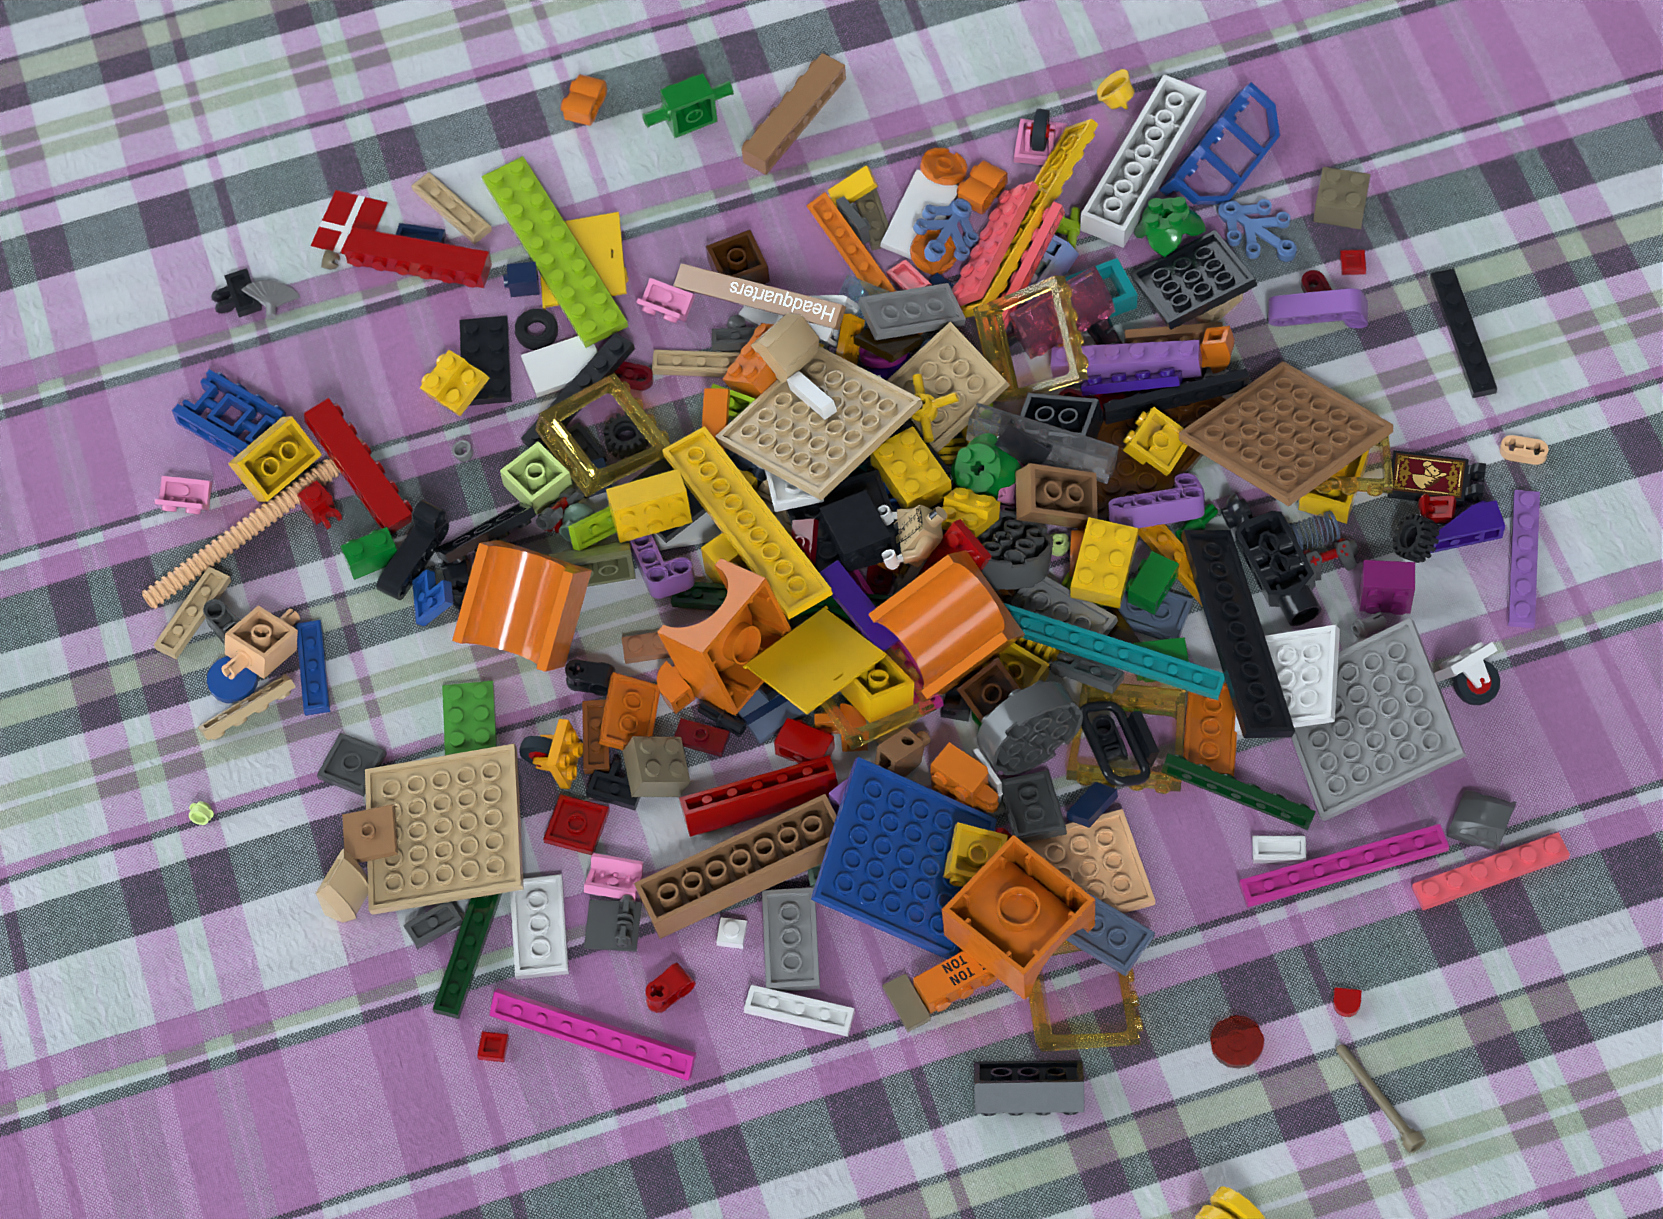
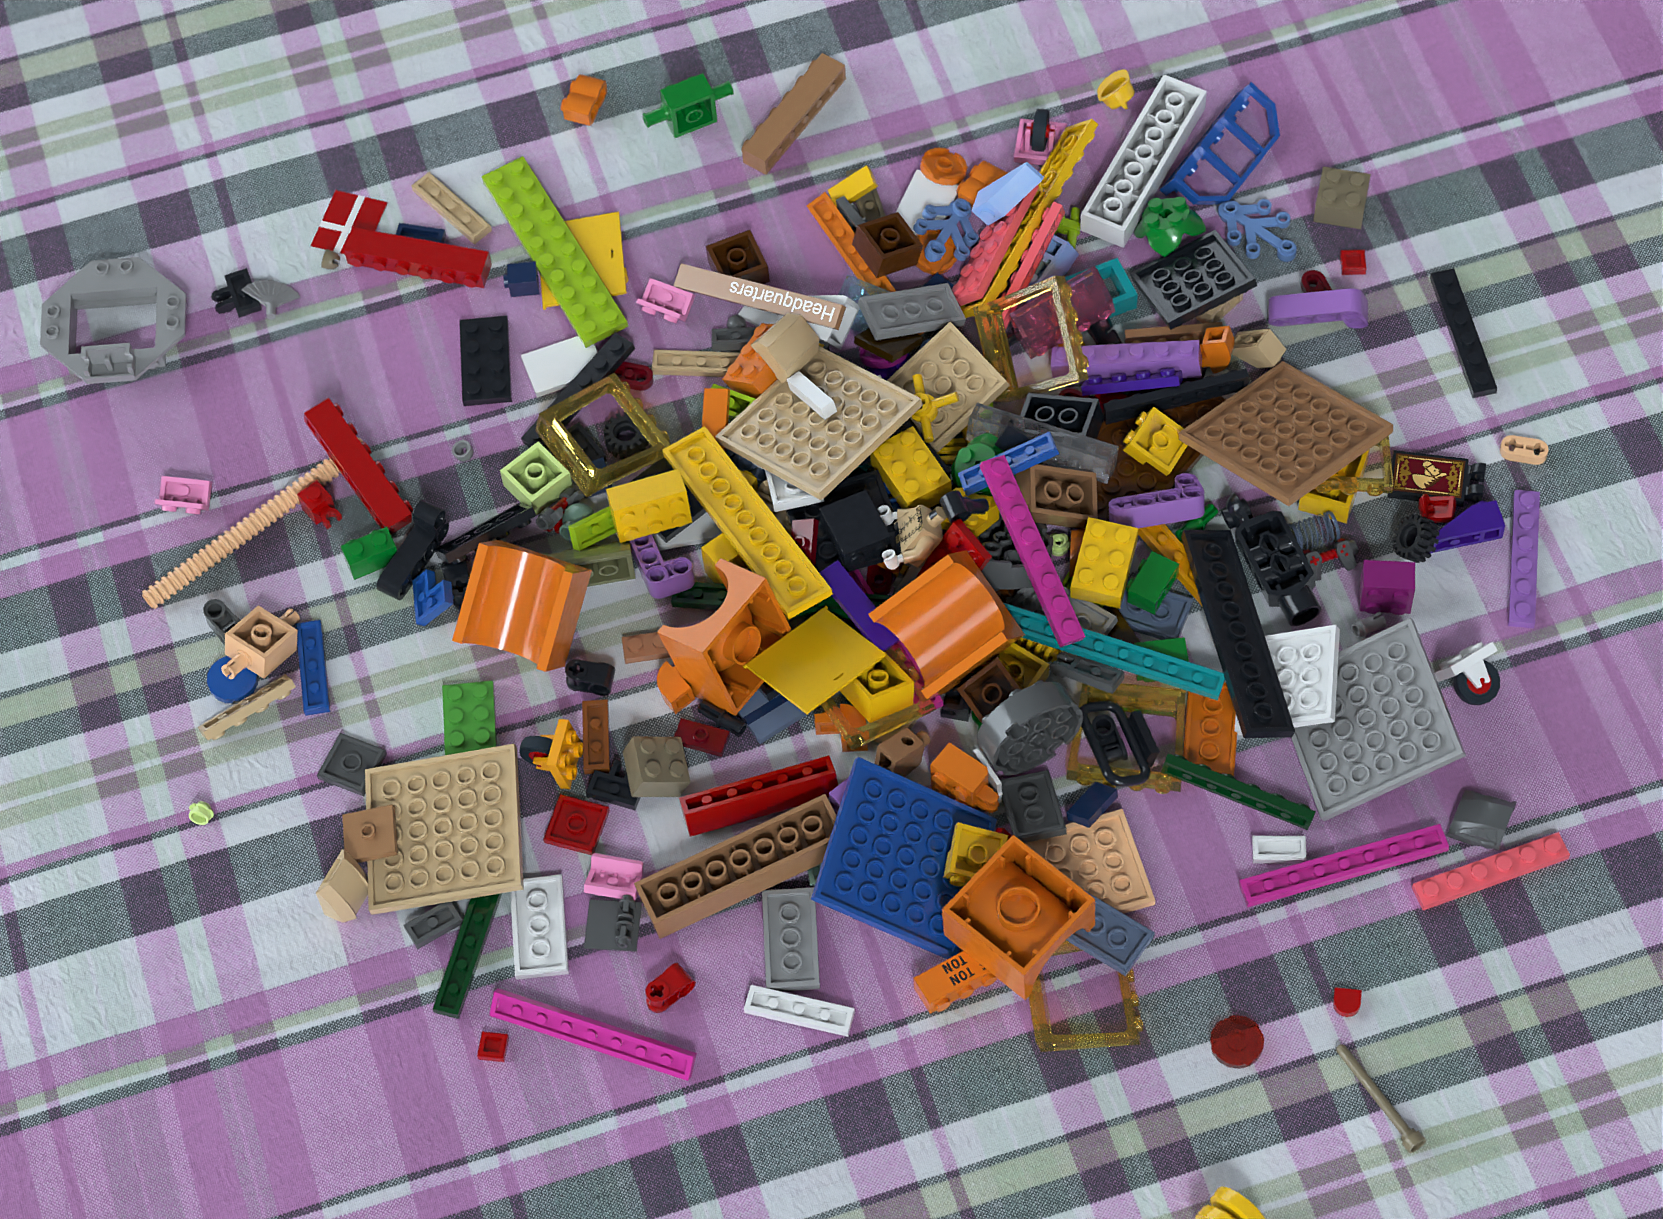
(112, 285): none -> light grey hinge
(190, 614): tan plate -> none
(216, 430): blue fence -> none
(274, 459): yellow brick -> none
(453, 382): yellow plate -> none
(536, 316): black tyre -> none
(628, 710): orange tile -> none
(731, 933): white plate -> none
(803, 743): red brick -> none
(850, 327): light orange plate -> none
(887, 244): none -> reddish brown brick
(906, 276): coral tile -> none
(906, 1003): dark tan tile -> none
(961, 507): none -> black pin
(1005, 193): none -> light blue slope
(1018, 458): none -> blue tile
(1028, 1087): slope -> none
(1032, 551): none -> dark pink plate
(1258, 348): none -> tan slope

